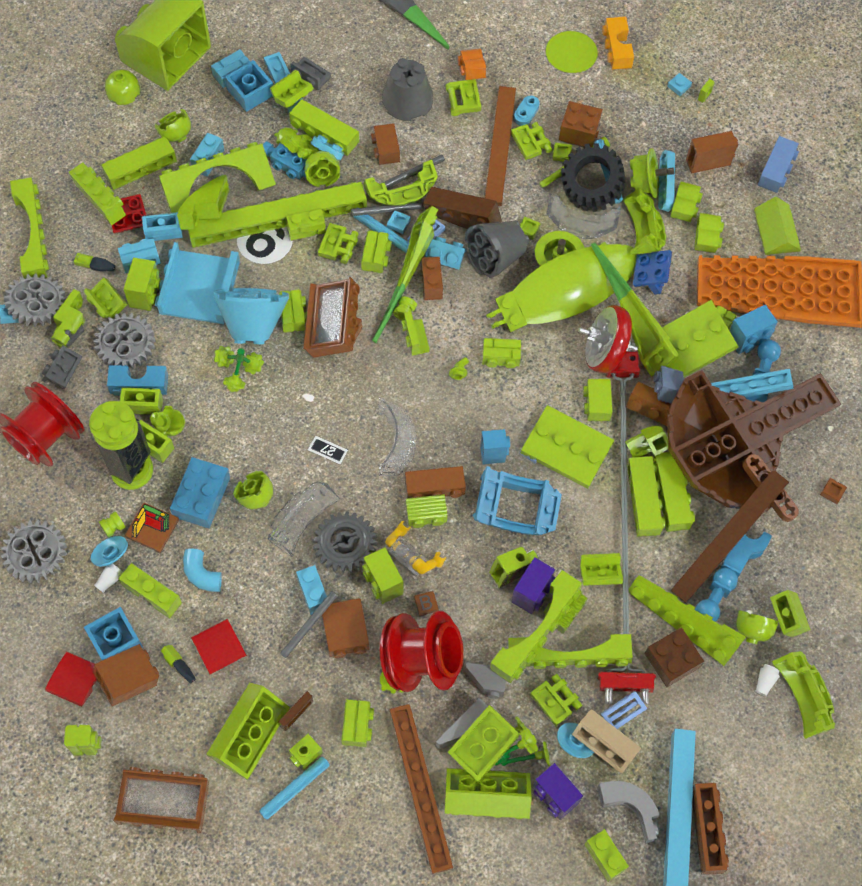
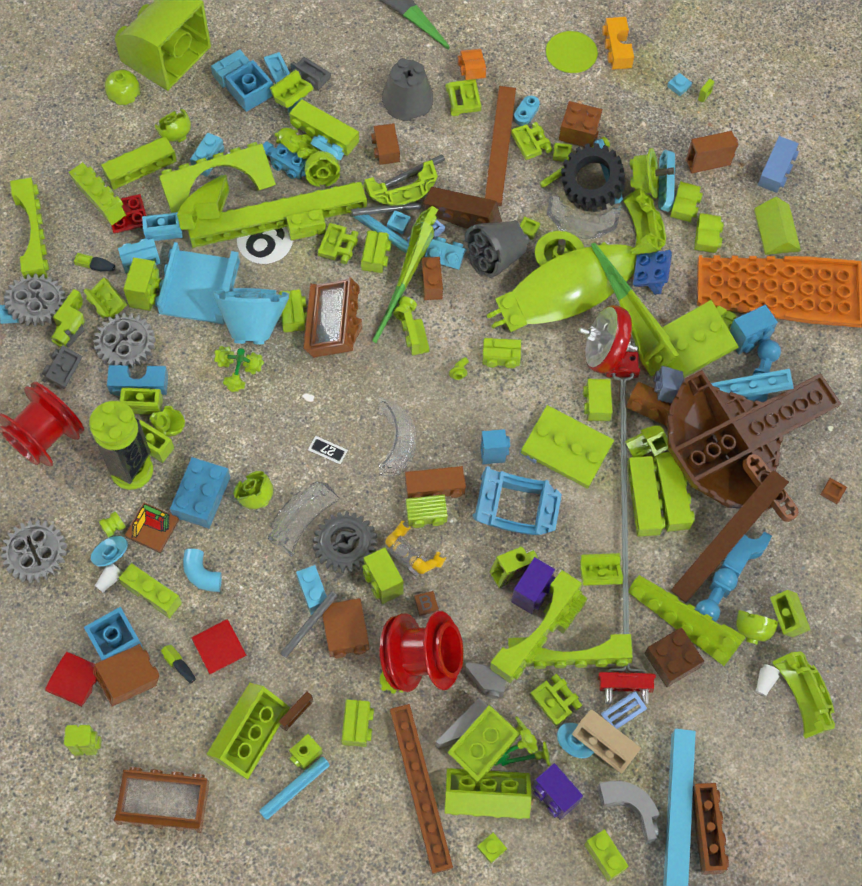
(492, 848): none -> lime plate

